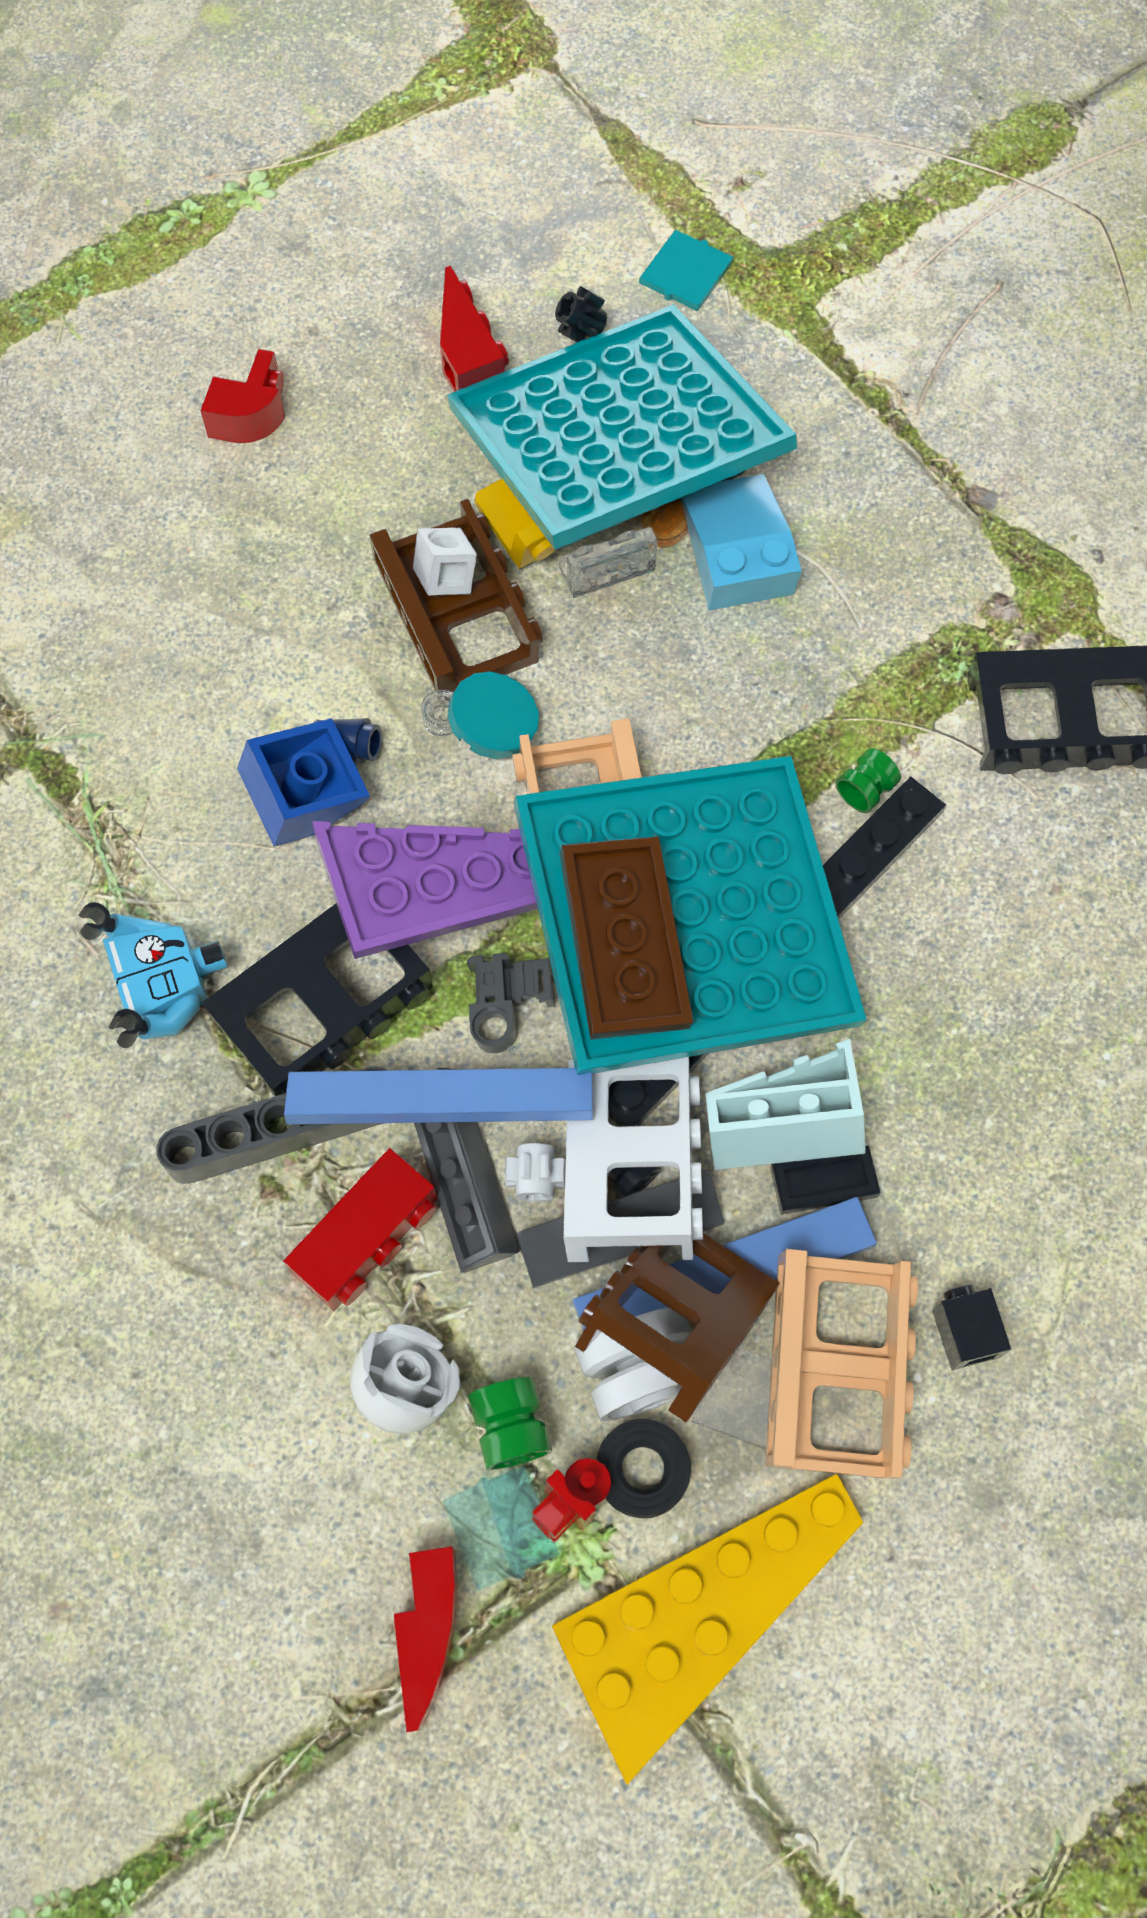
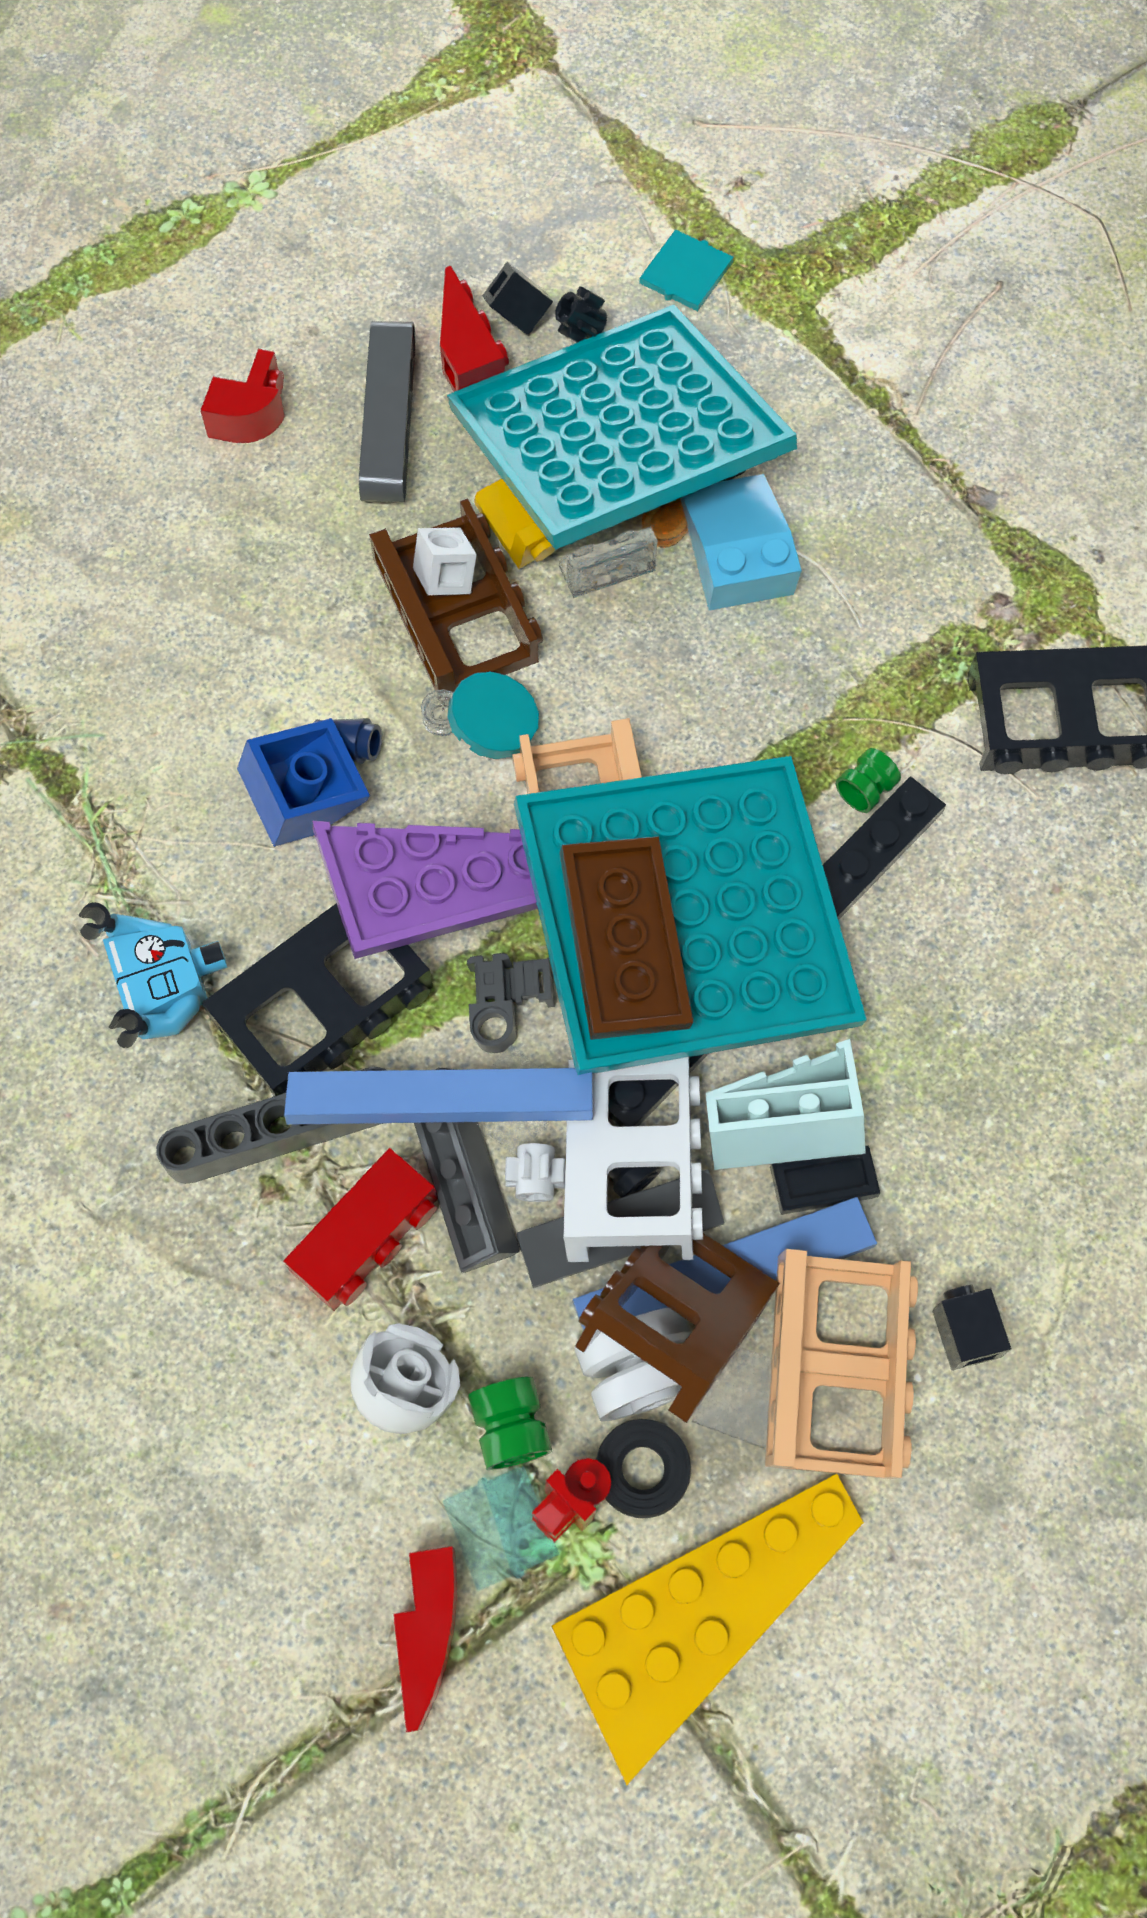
(387, 412): none -> dark grey beam
(517, 298): none -> black panel

